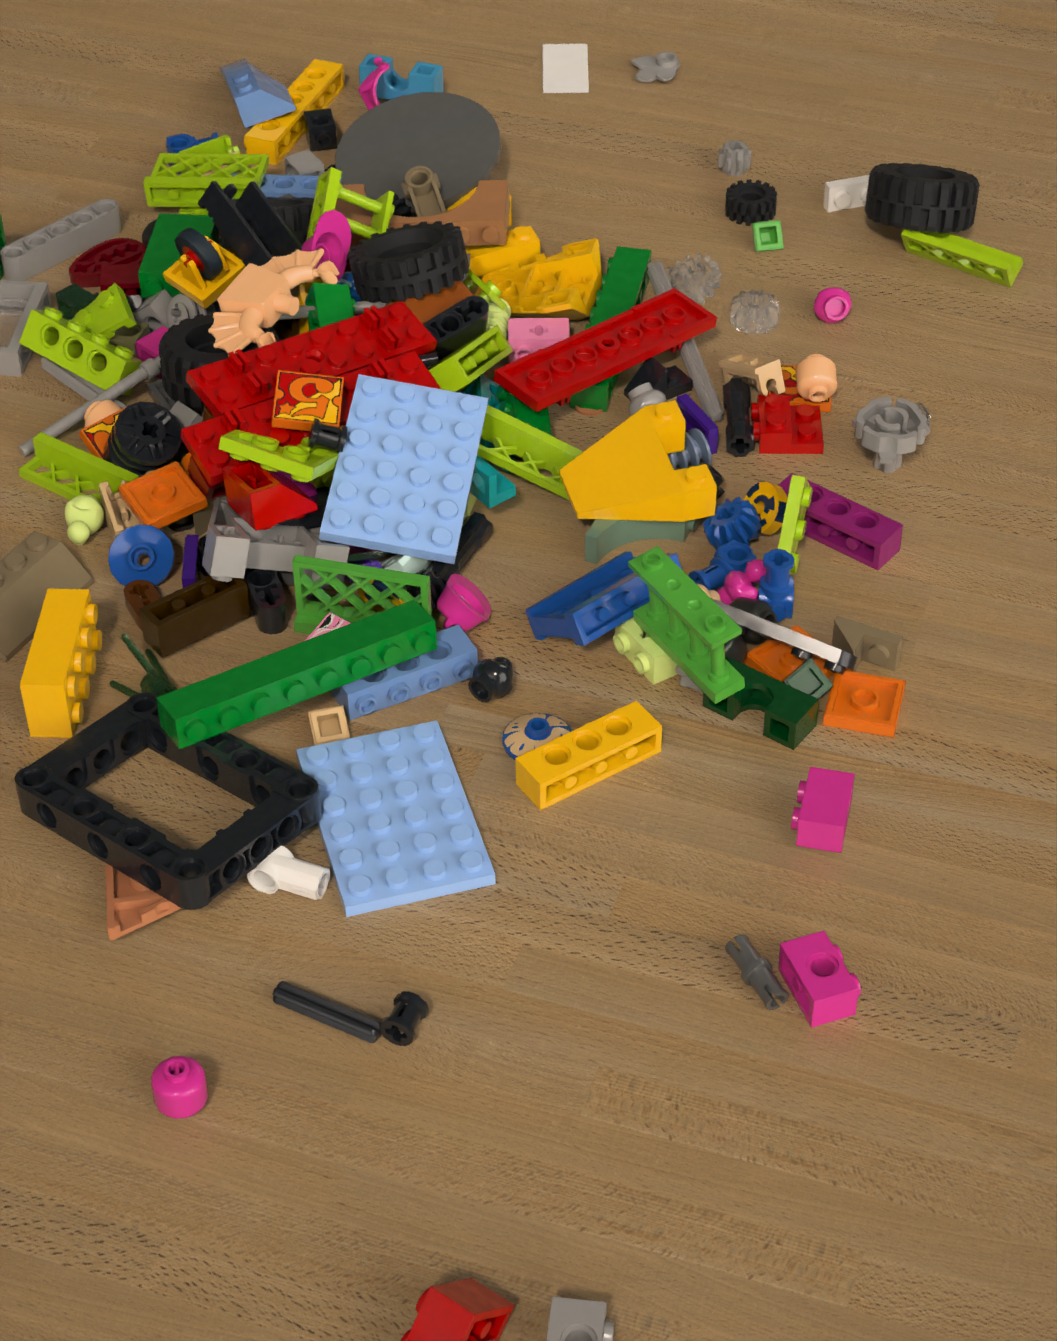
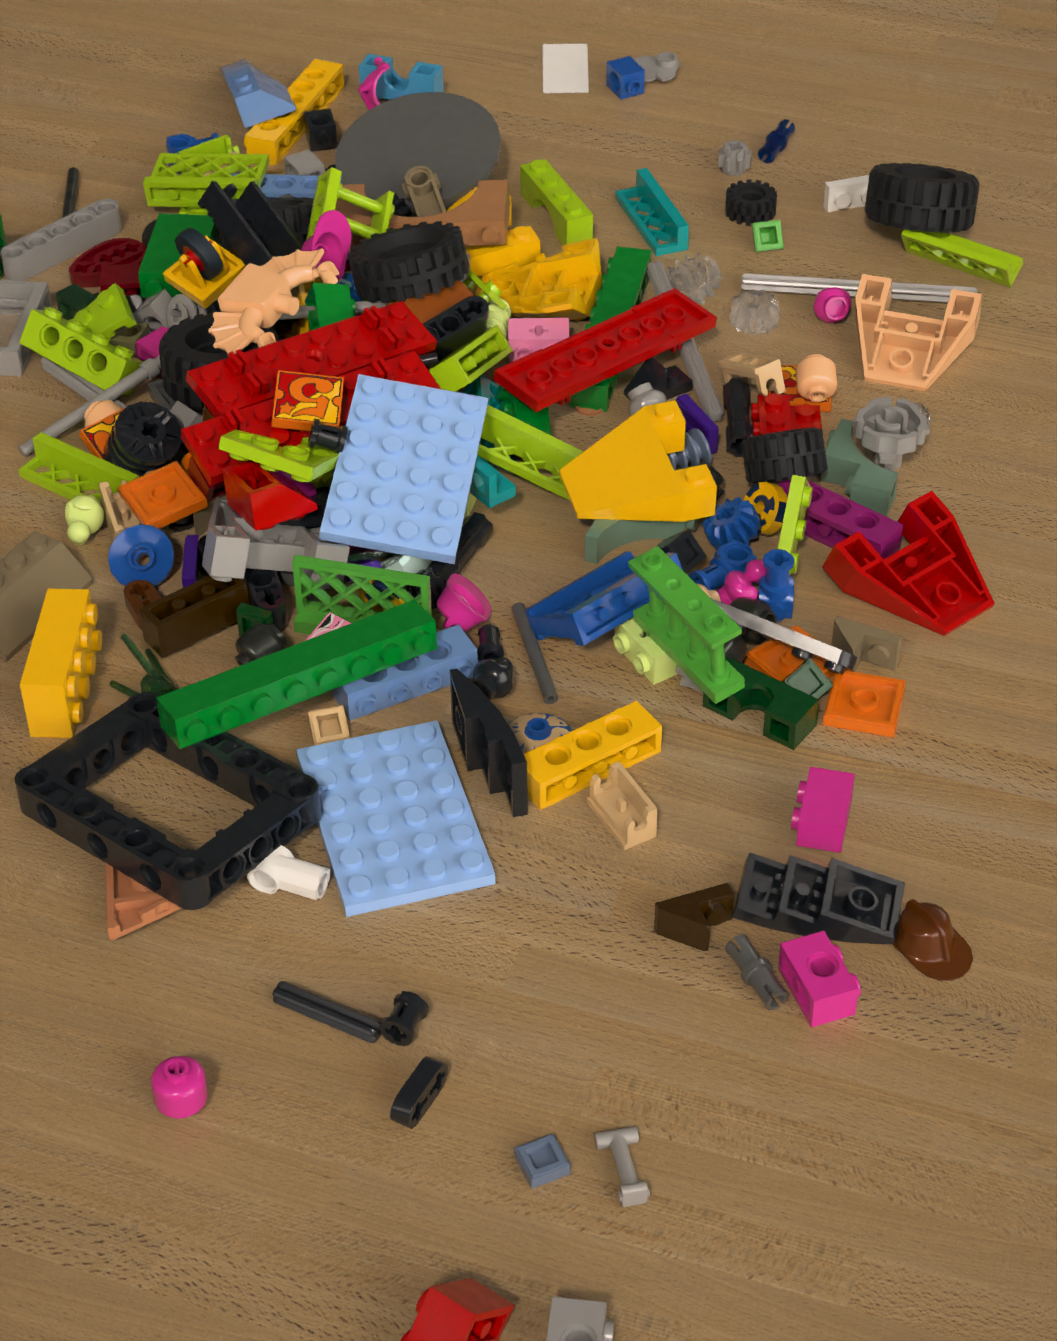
(70, 192): none -> pearl dark grey bar
(249, 615): none -> dark green tile
(259, 642): none -> pearl dark grey head
(419, 1092): none -> black beam
(488, 742): none -> black slope
(489, 643): none -> black pin
(534, 653): none -> dark grey piece
(542, 1161): none -> sand blue tile
(569, 215): none -> lime arch
(623, 807): none -> tan hinge
(625, 77): none -> blue brick
(631, 1191): none -> light grey piece
(662, 214): none -> teal fence
(686, 547): none -> black brick
(690, 915): none -> dark brown slope
(776, 141): none -> clear blue pin
(784, 454): none -> black tyre
(812, 898): none -> black slope
(813, 286): none -> light grey axle
(863, 479): none -> sand green arch
(906, 347): none -> light nougat wedge
(925, 582): none -> red wedge
(931, 942): none -> reddish brown piece

